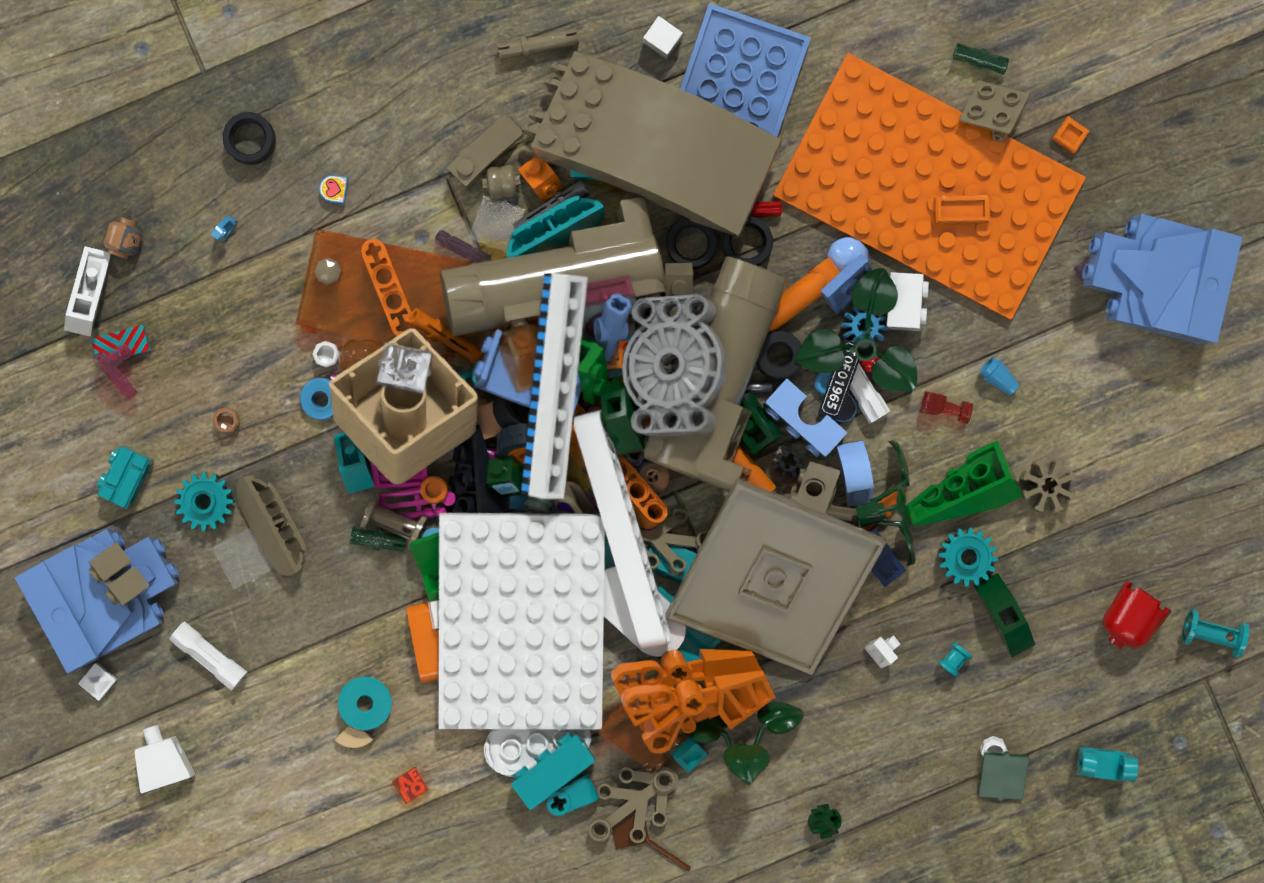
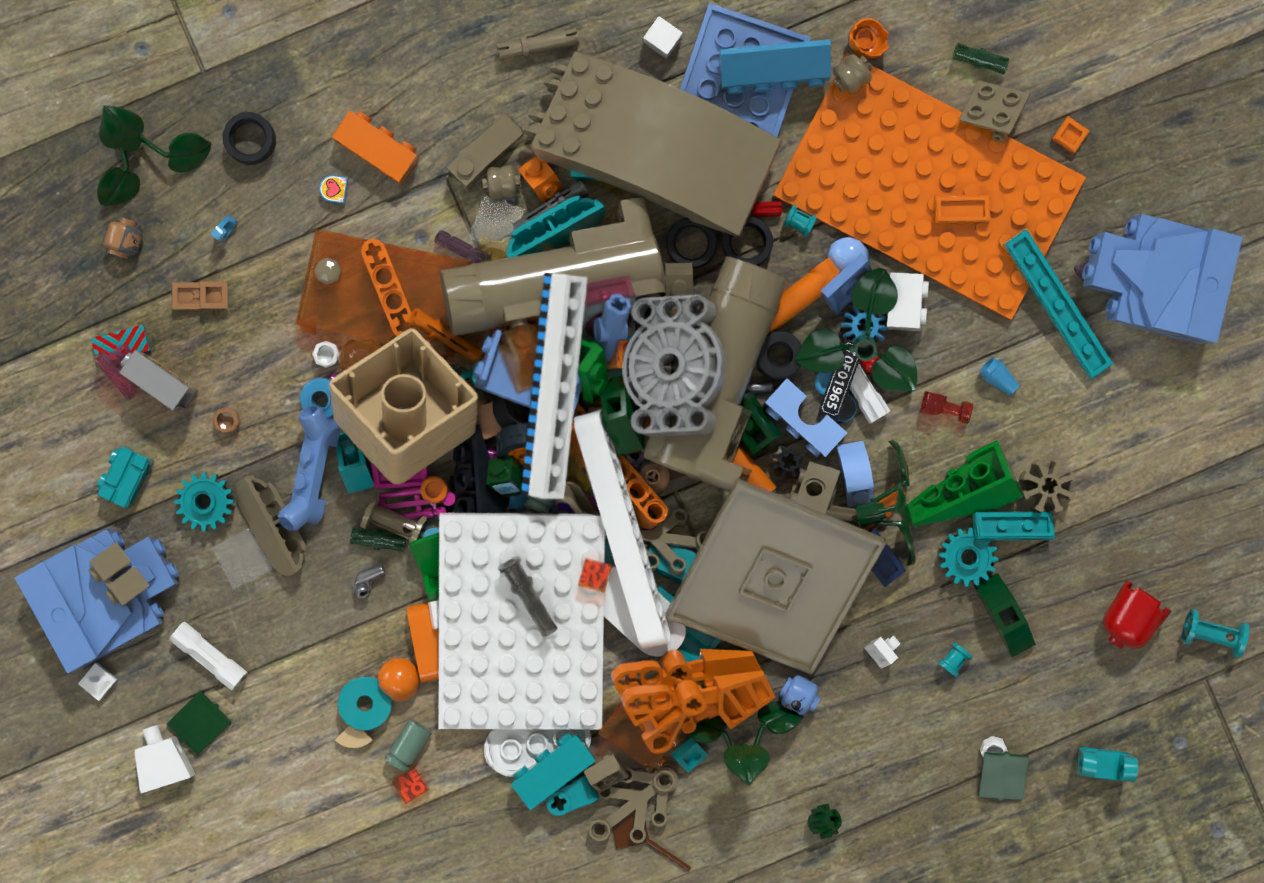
(87, 291): white slope -> none
(124, 130): none -> dark green plant
(157, 380): none -> light grey brick
(199, 295): none -> medium nougat slope
(199, 722): none -> dark green piece
(304, 504): none -> medium blue plate
(365, 579): none -> flat silver arm
(376, 146): none -> orange brick
(399, 679): none -> orange hair
(404, 368): clear piece -> none
(408, 745): none -> sand green piece
(522, 585): none -> clear smoke pin
(594, 575): none -> clear orange tile
(606, 773): none -> dark tan piece
(775, 66): none -> dark azure slope
(799, 220): none -> teal bush
(799, 695): none -> medium blue head
(852, 74): none -> dark tan piece
(868, 38): none -> orange hair
(1013, 526): none -> teal tile
(1057, 304): none -> teal tile

